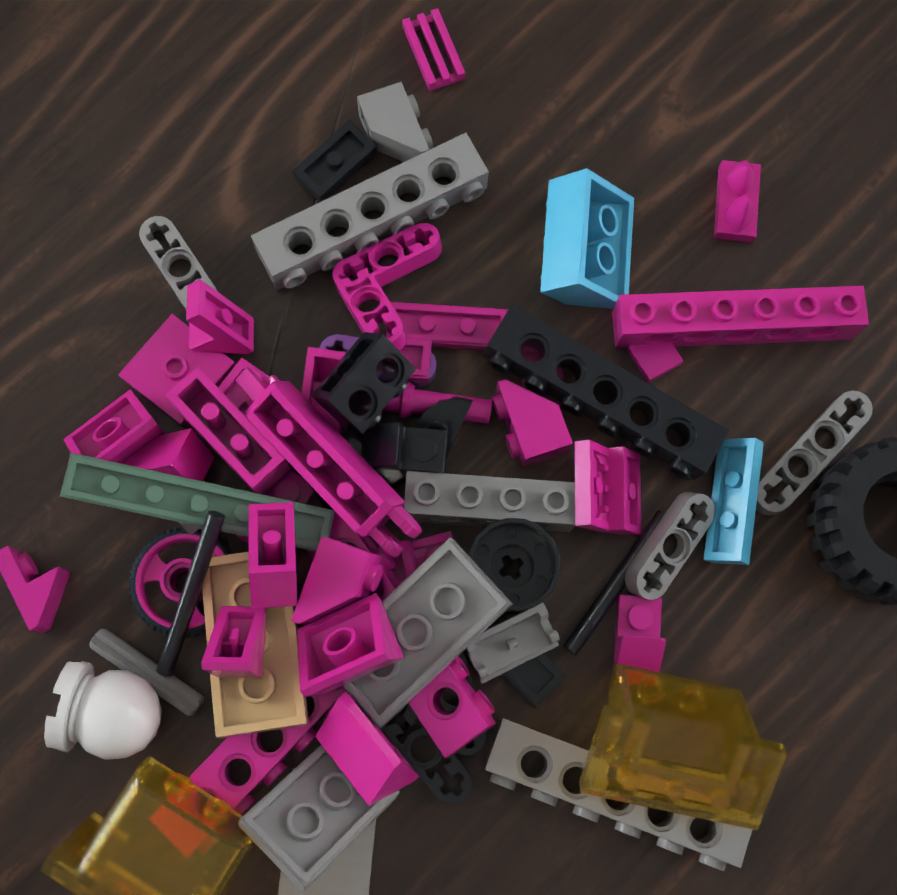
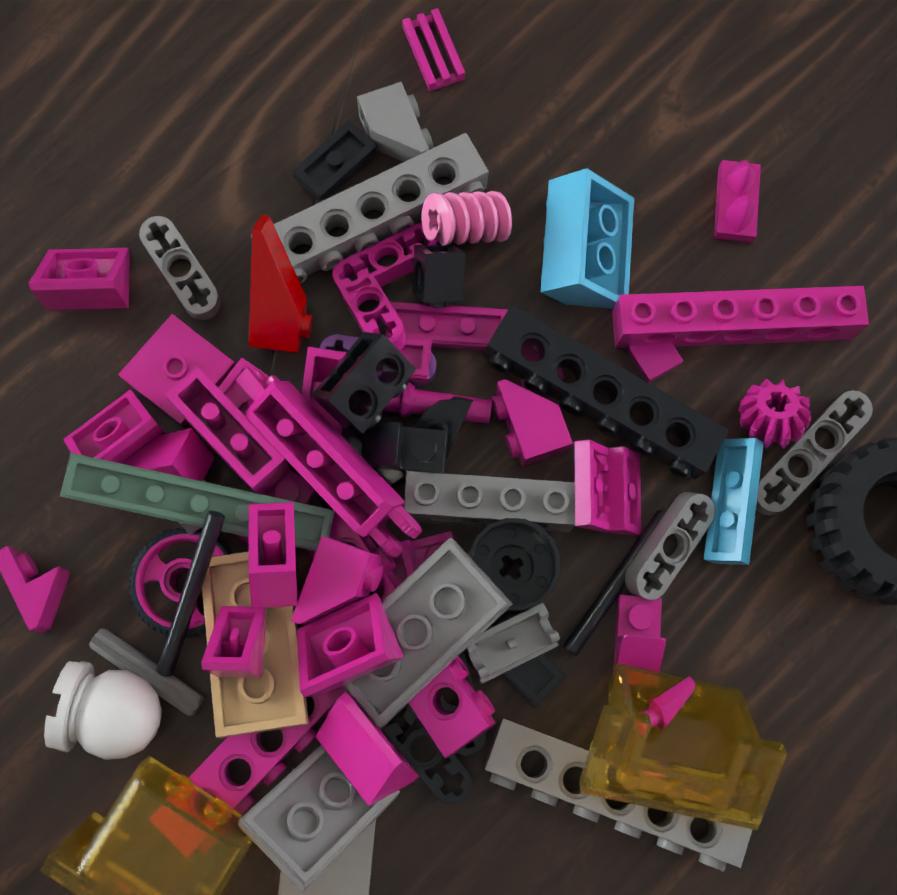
(83, 279): none -> dark pink slope
(217, 322): dark pink slope -> none
(276, 295): none -> red slope
(438, 274): none -> black brick
(466, 217): none -> bright pink piece
(669, 703): none -> dark pink bar
(774, 413): none -> dark pink gear

